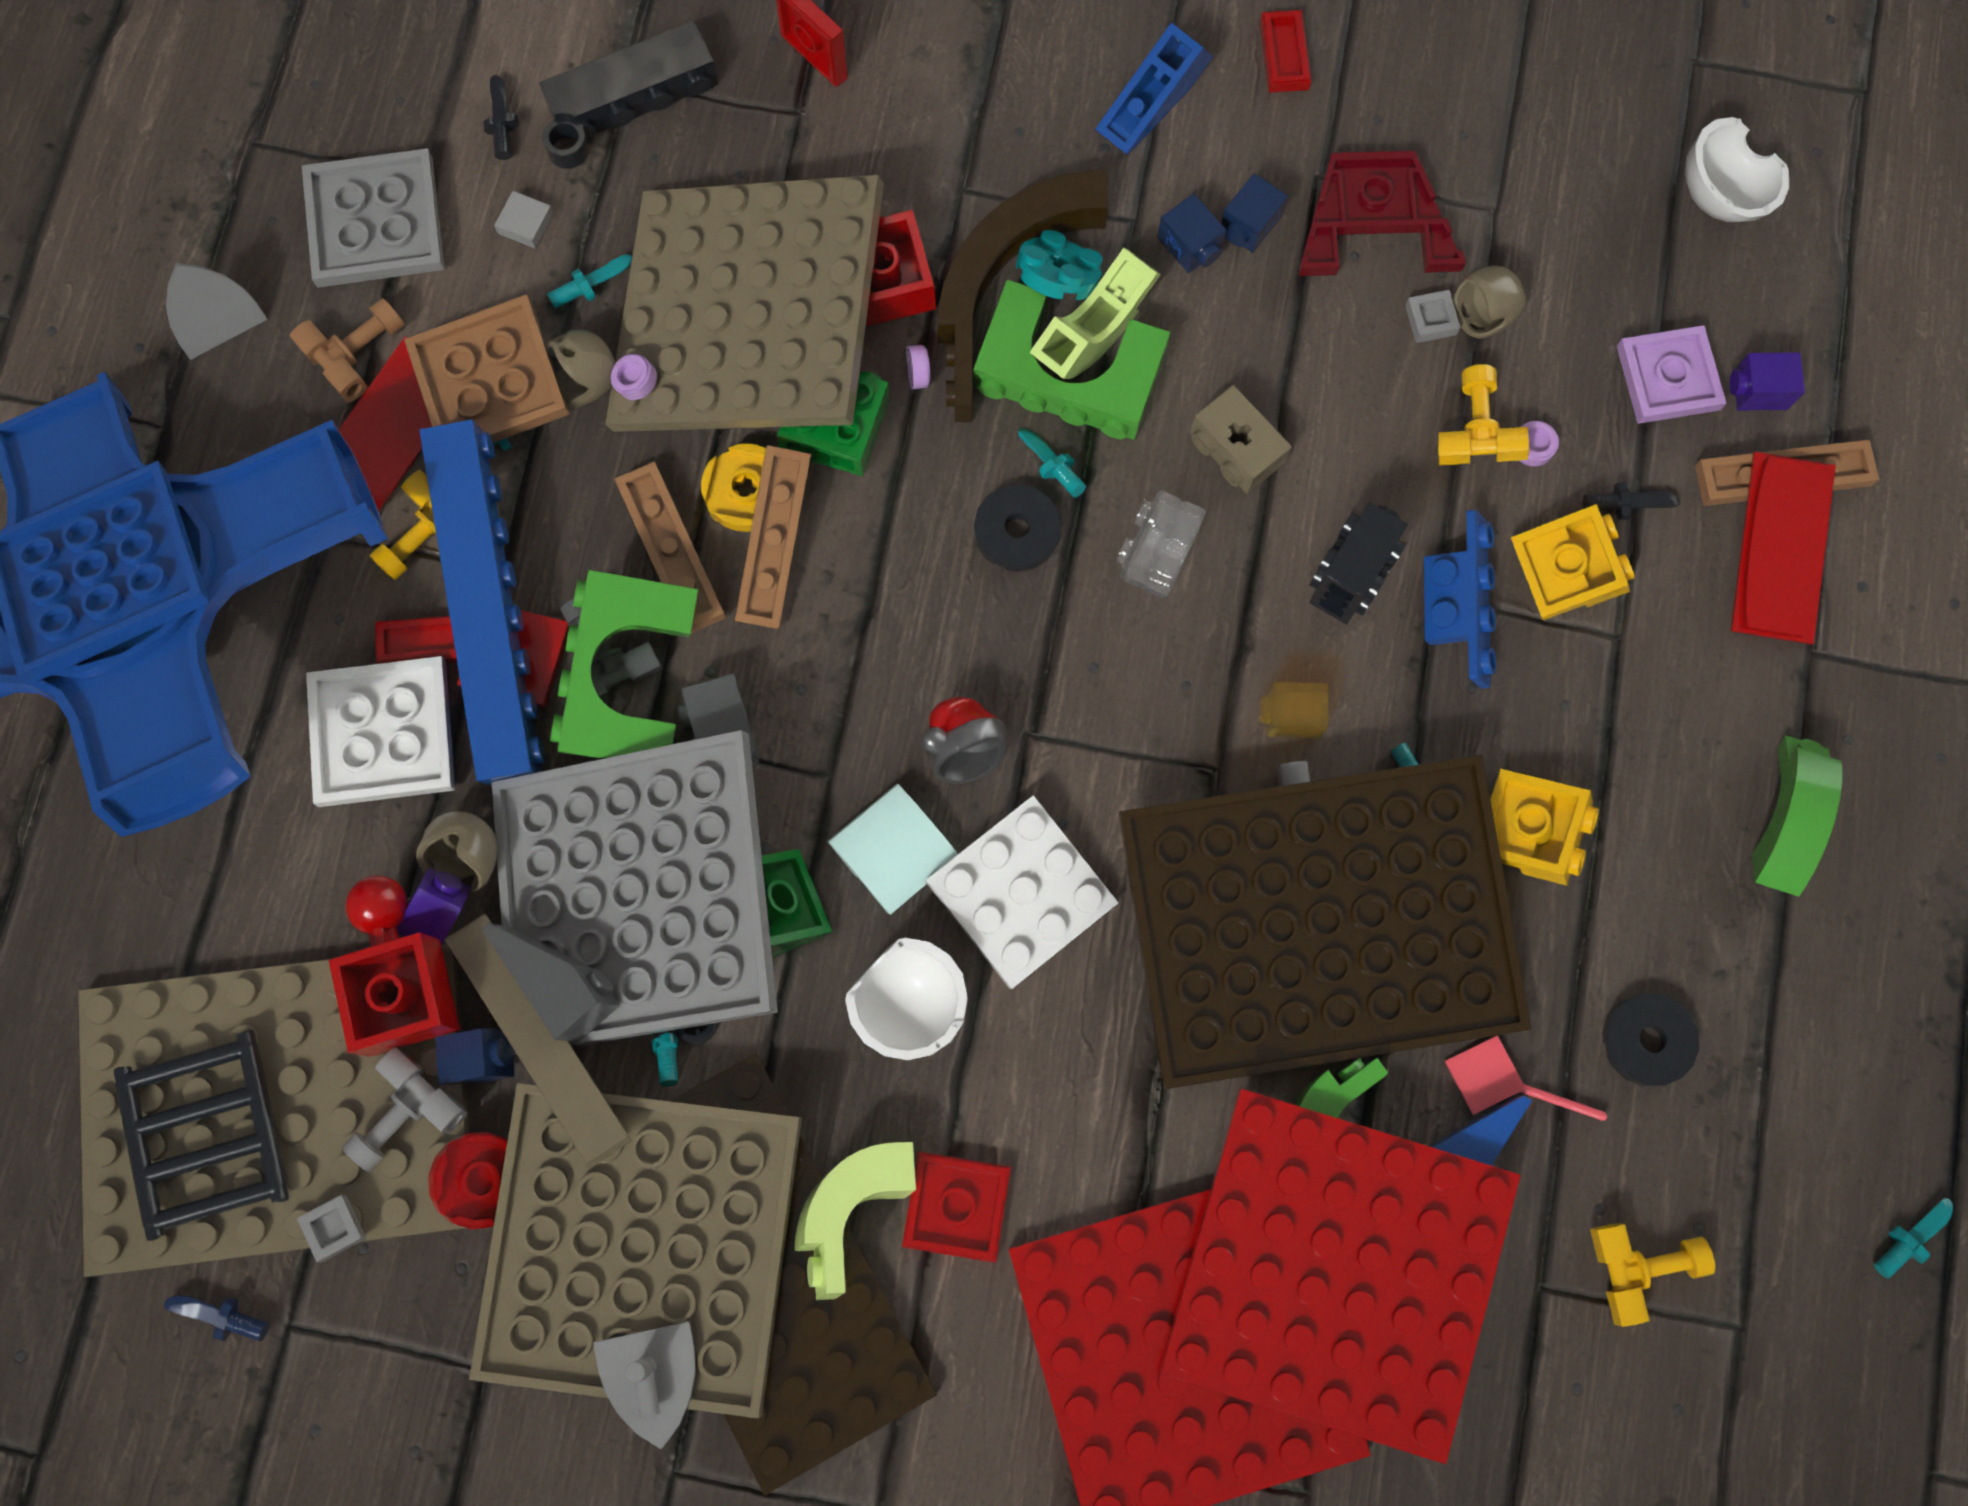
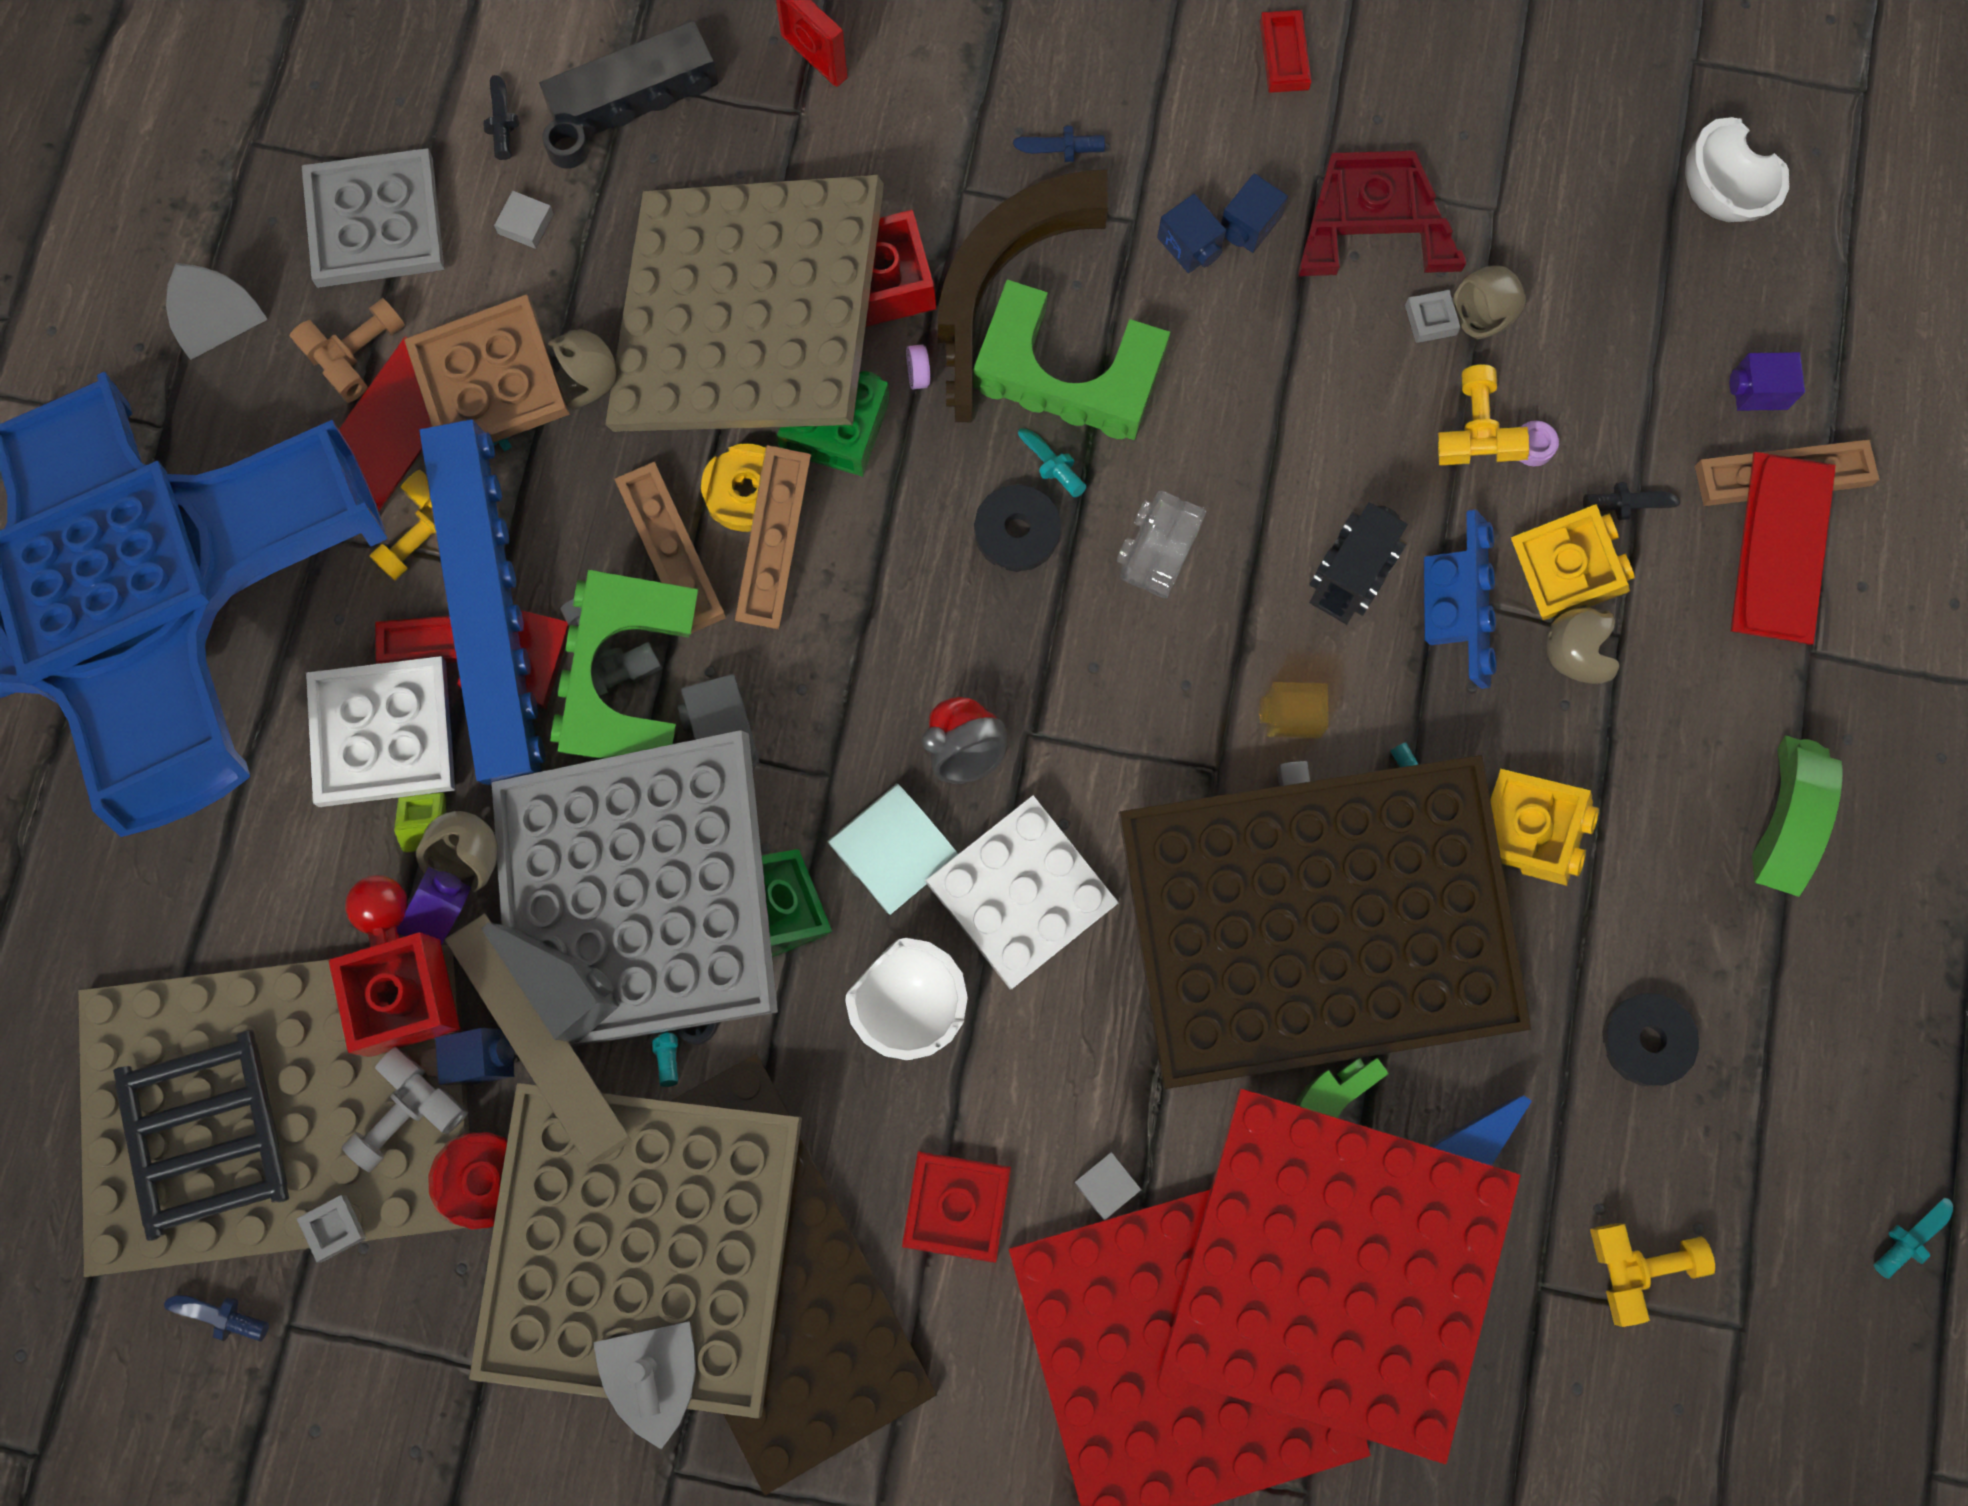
(414, 816): none -> lime slope
(582, 284): teal piece -> none
(633, 376): lavender tile -> none
(867, 1175): yellowish green arch -> none
(1058, 266): teal plate -> none
(1068, 144): none -> dark blue piece
(1082, 337): yellowish green arch -> none
(1107, 1186): none -> light grey tile
(1154, 89): blue slope -> none
(1237, 420): dark tan brick -> none
(1488, 1077): coral piece -> none
(1575, 643): none -> dark tan helmet
(1671, 374): lavender plate -> none

